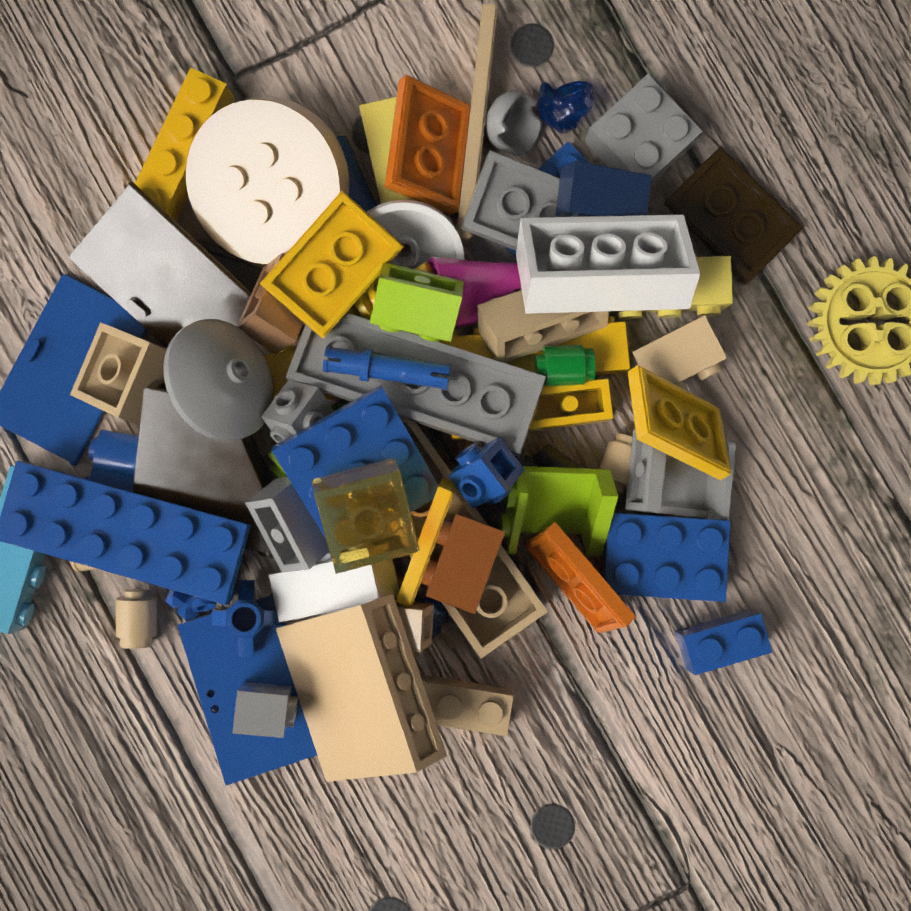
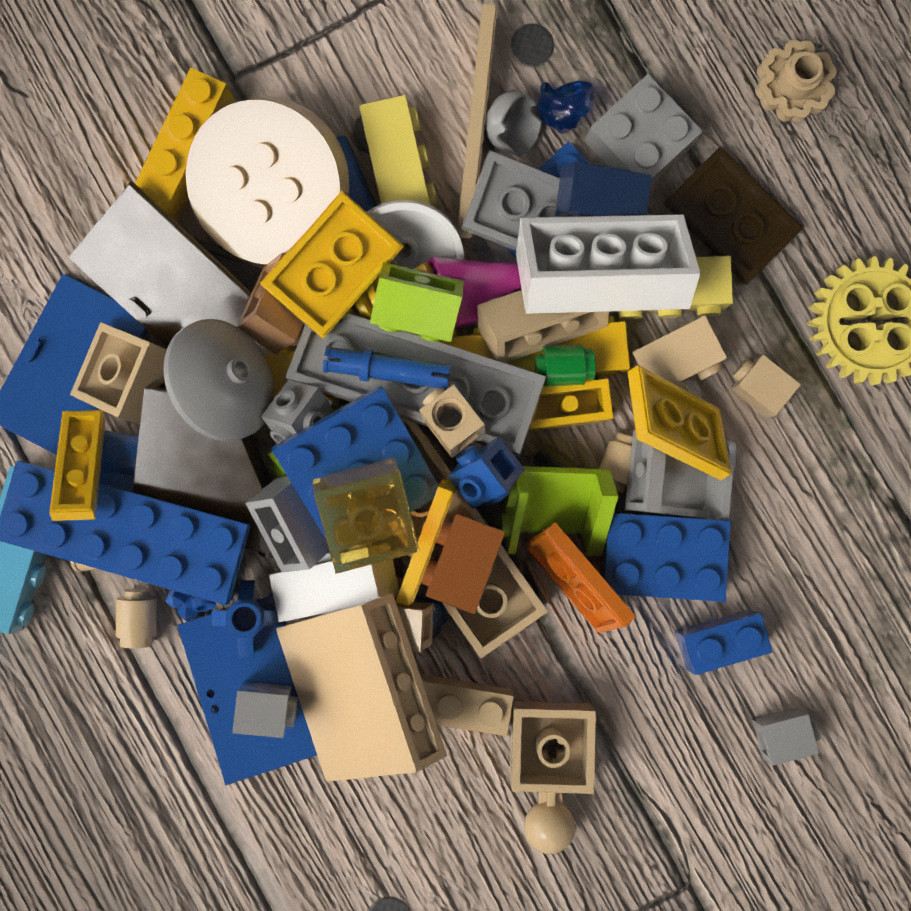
(78, 465): none -> yellow tile
(428, 145): orange tile -> none
(452, 438): none -> tan brick
(569, 769): none -> tan brick
(763, 385): none -> tan brick
(786, 736): none -> light grey brick
(795, 81): none -> tan plant

